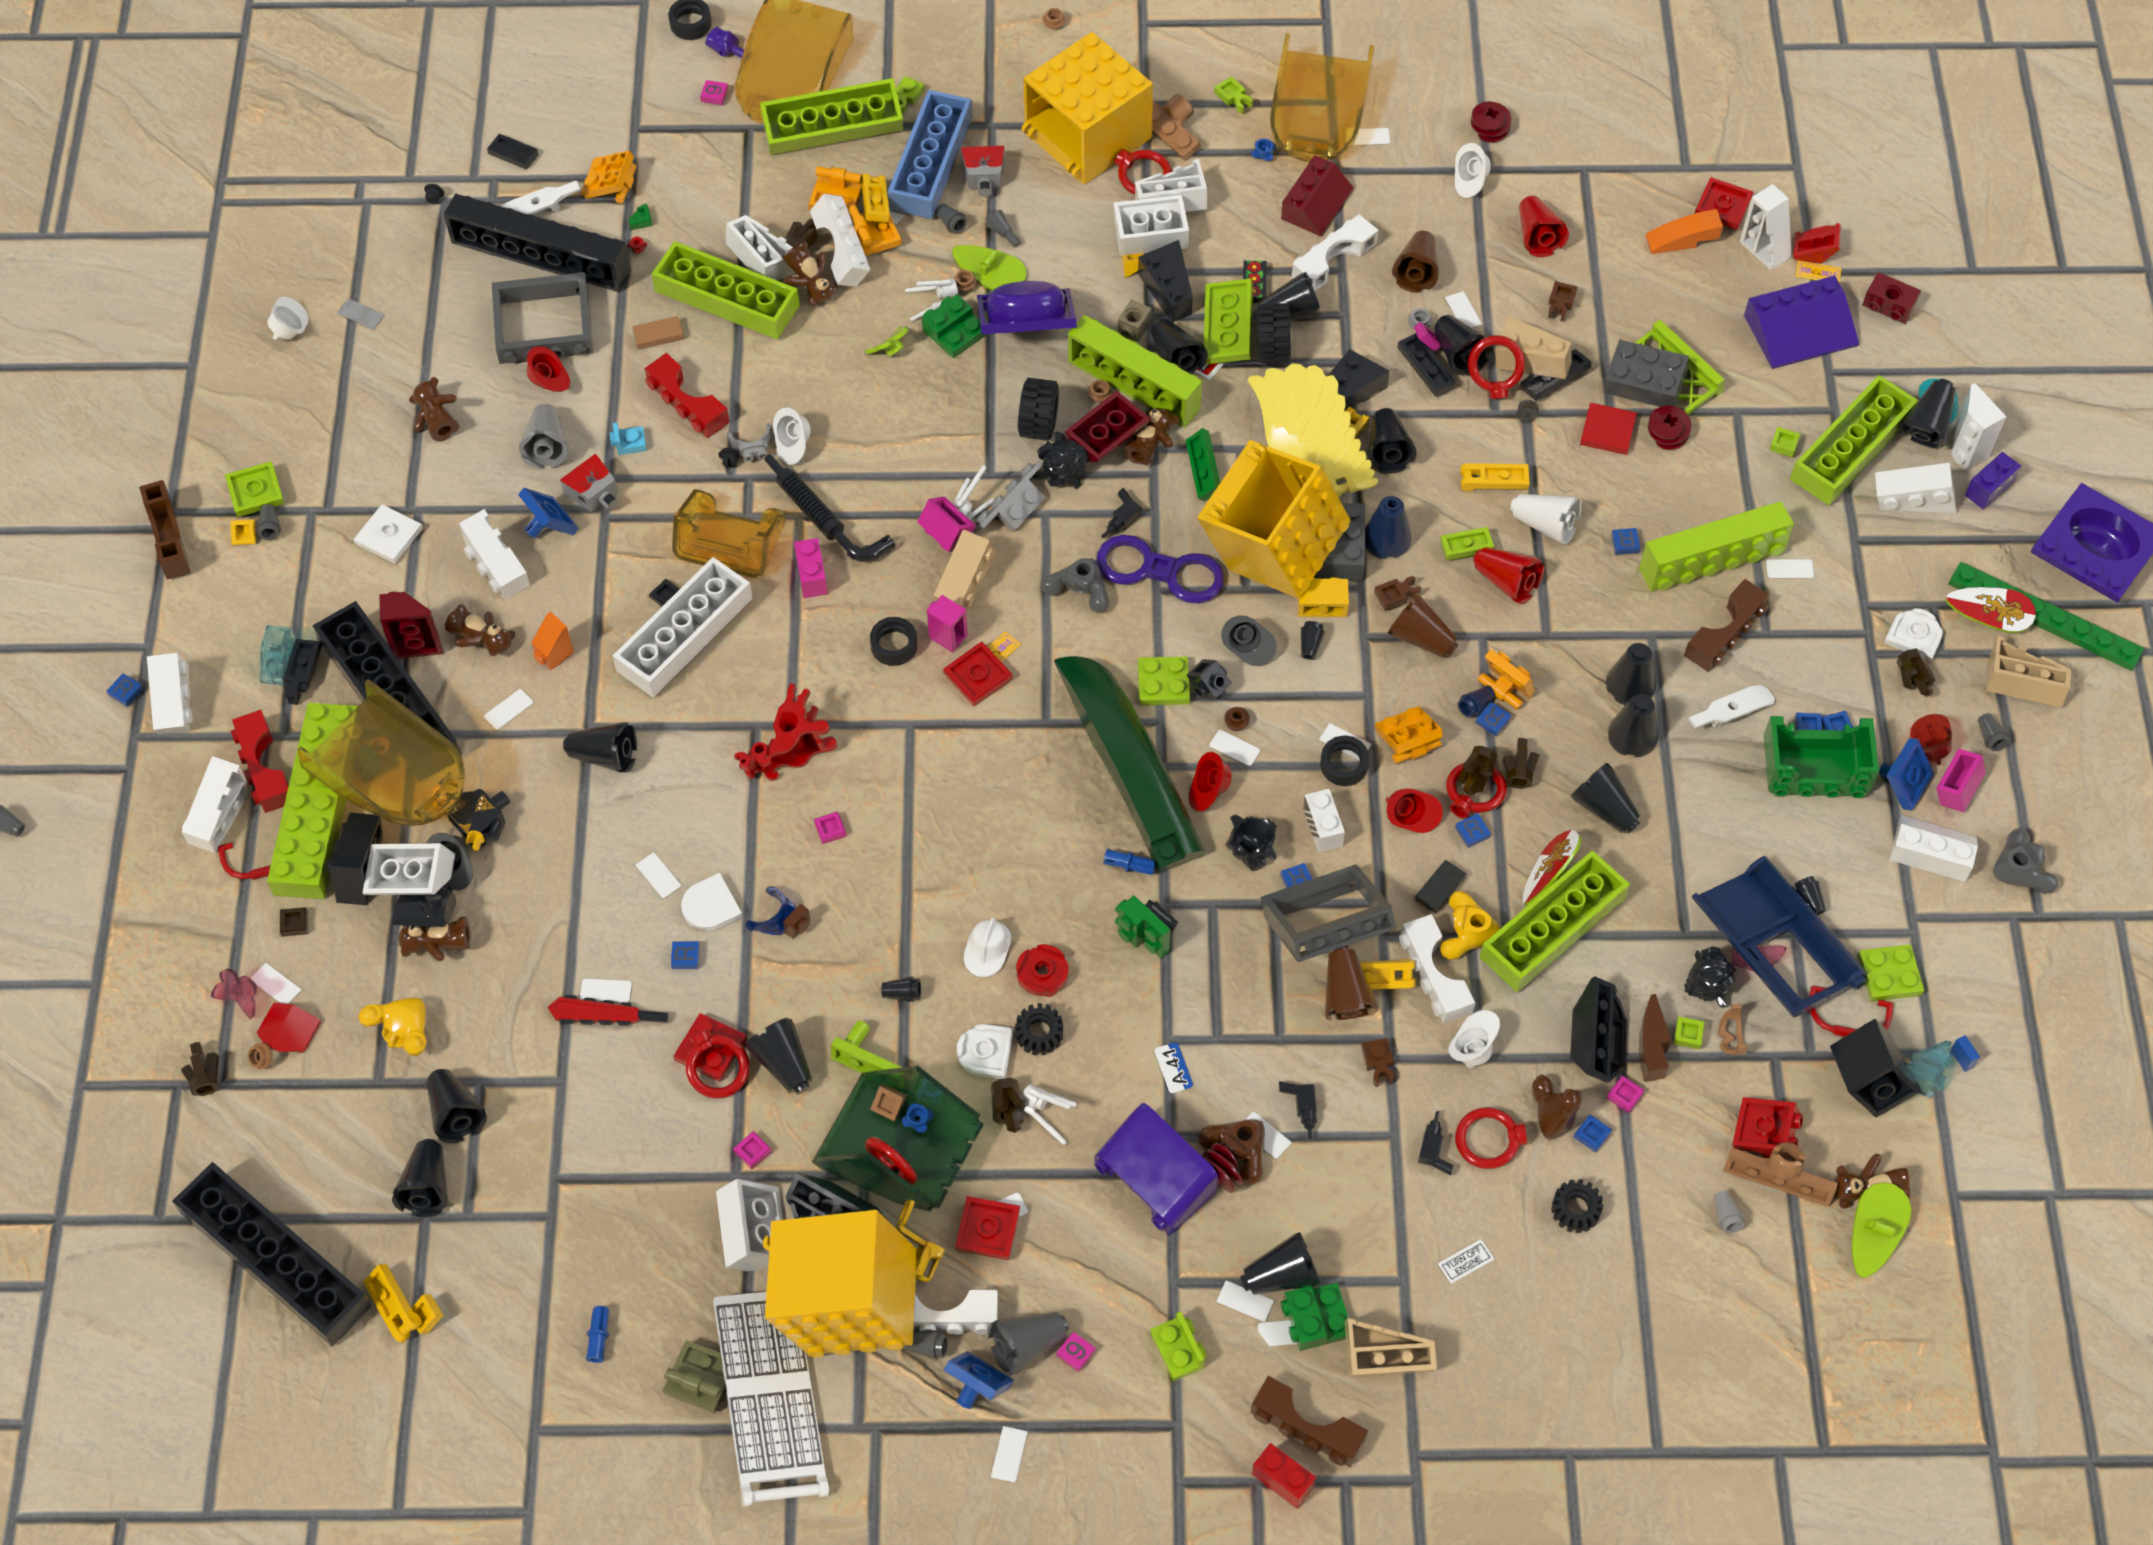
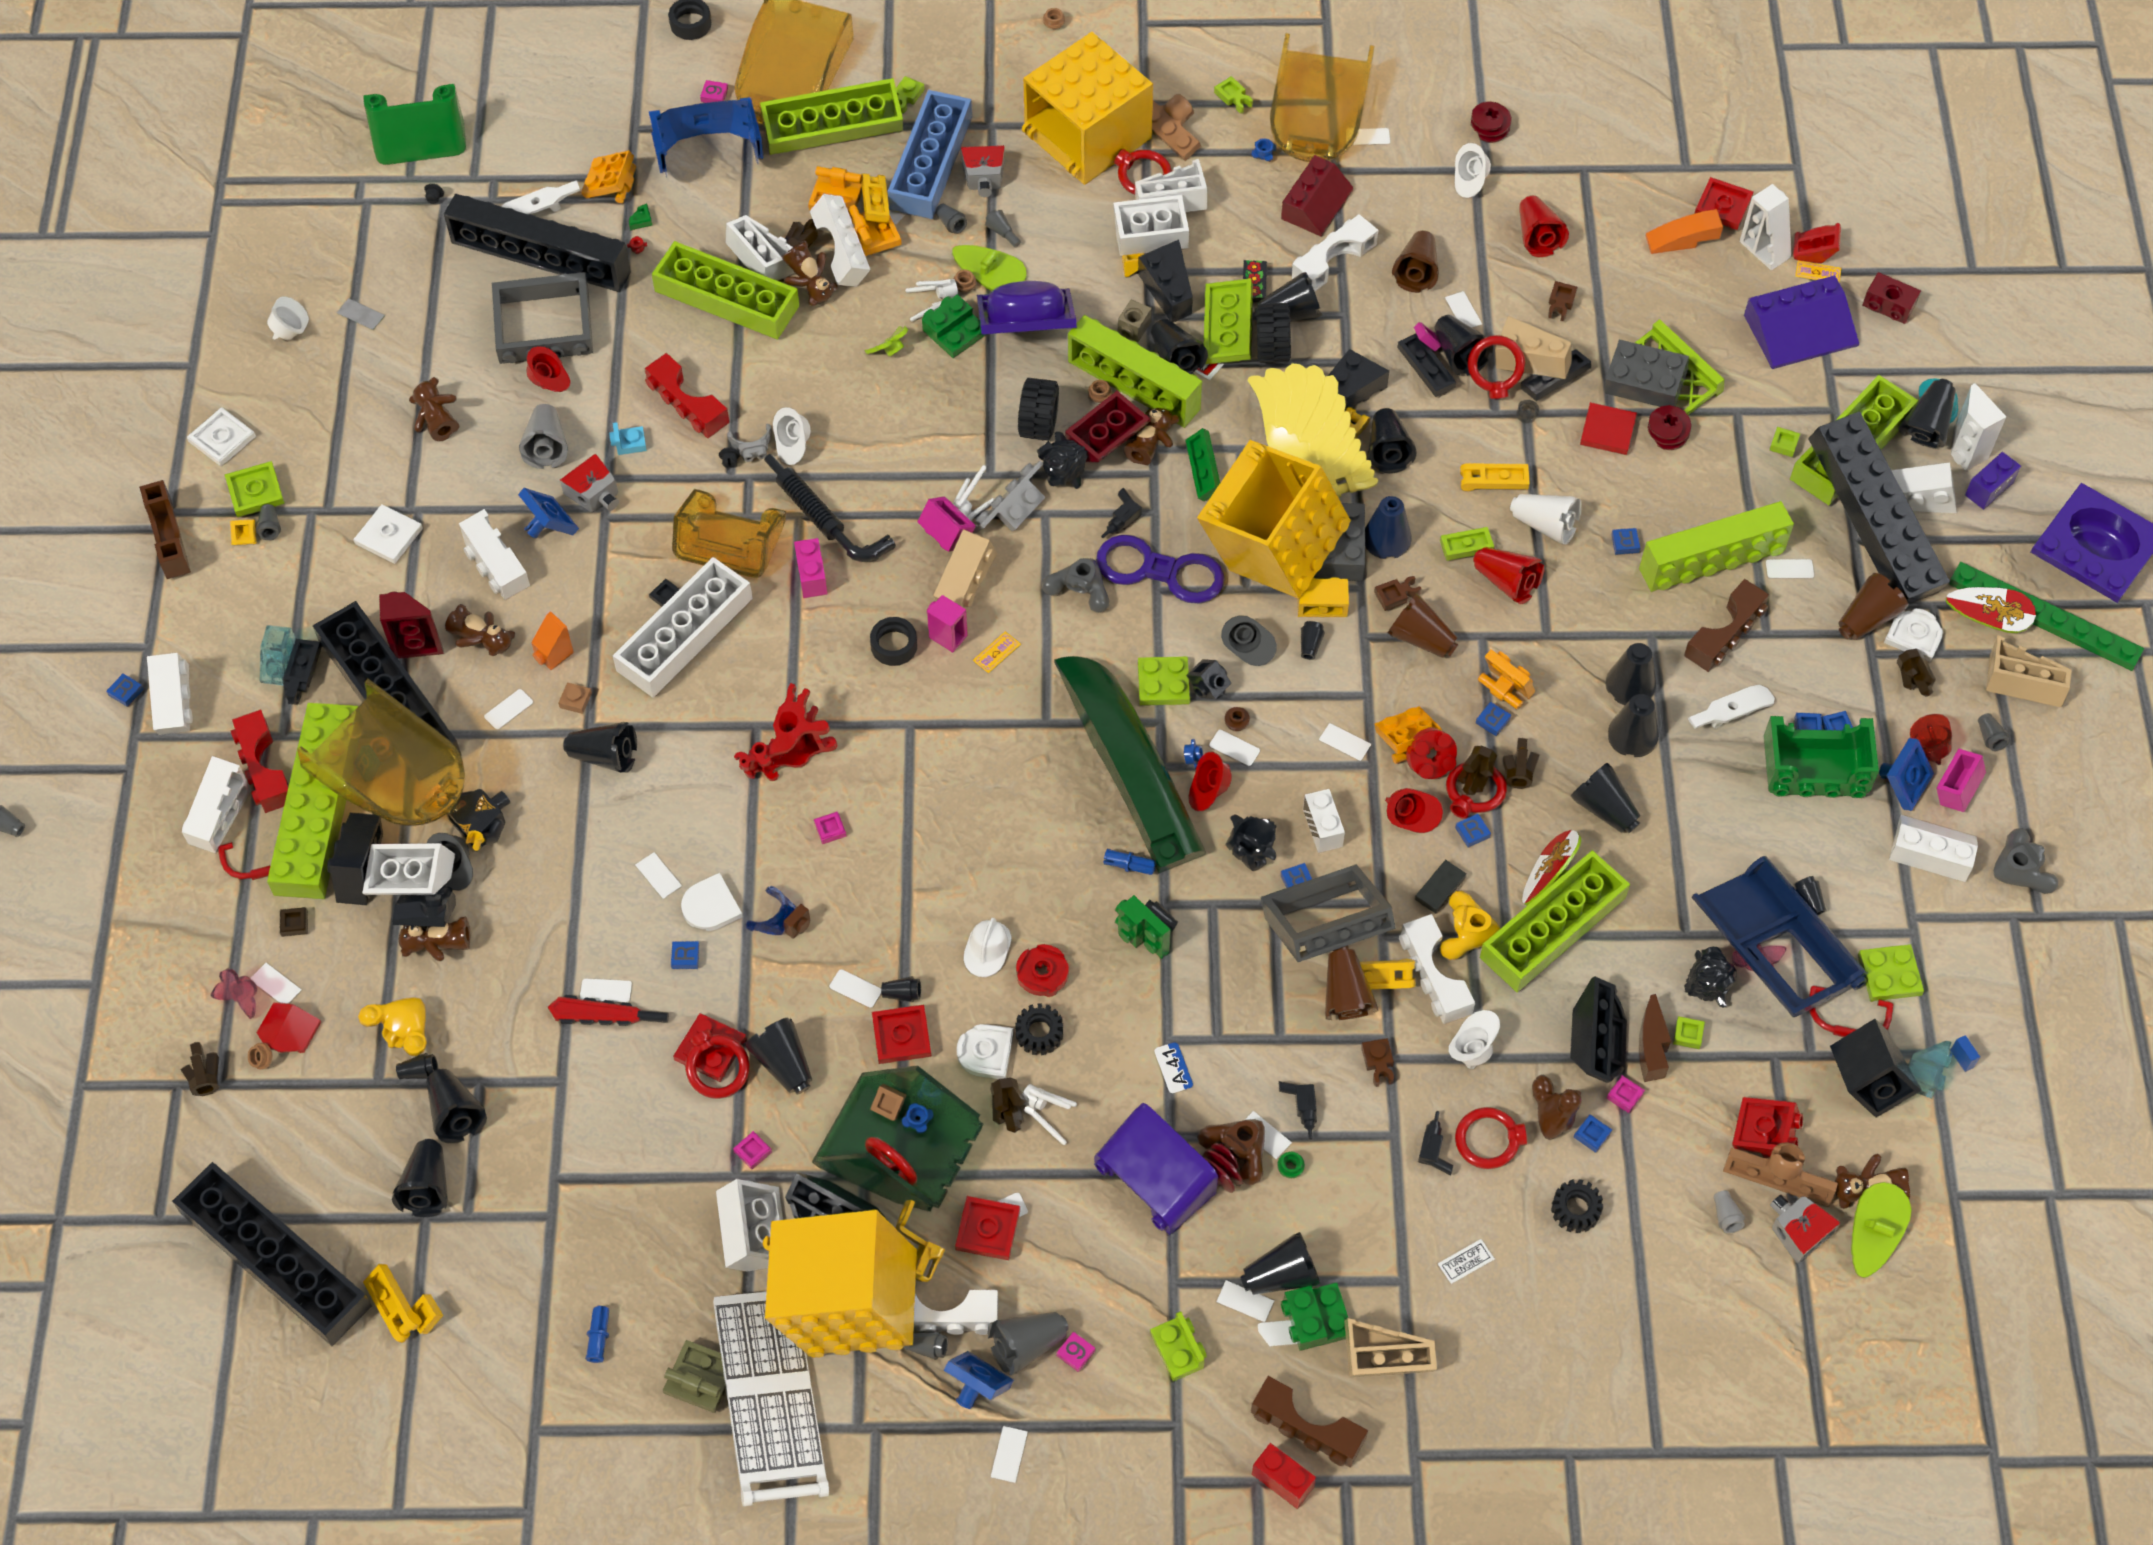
(221, 437): none -> white tile
(416, 129): none -> green windscreen
(417, 1067): none -> black cone
(512, 151): black tile -> none
(575, 698): none -> medium nougat plate
(658, 332): medium nougat tile -> none
(704, 118): none -> blue animal
(724, 42): dark purple piece -> none
(851, 1055): lime piece -> none
(855, 988): none -> white sticker
(901, 1034): none -> red plate
(977, 673): red tile -> none
(1192, 753): none -> blue plate
(1291, 1157): none -> green plate
(1344, 743): black tyre -> none
(1419, 315): light grey plate -> none
(1442, 762): none -> red plate
(1473, 702): dark blue cone -> none
(1733, 1013): medium nougat helmet -> none
(1802, 1226): none -> torso
(1872, 607): none -> reddish brown cone
(1878, 507): none -> black brick

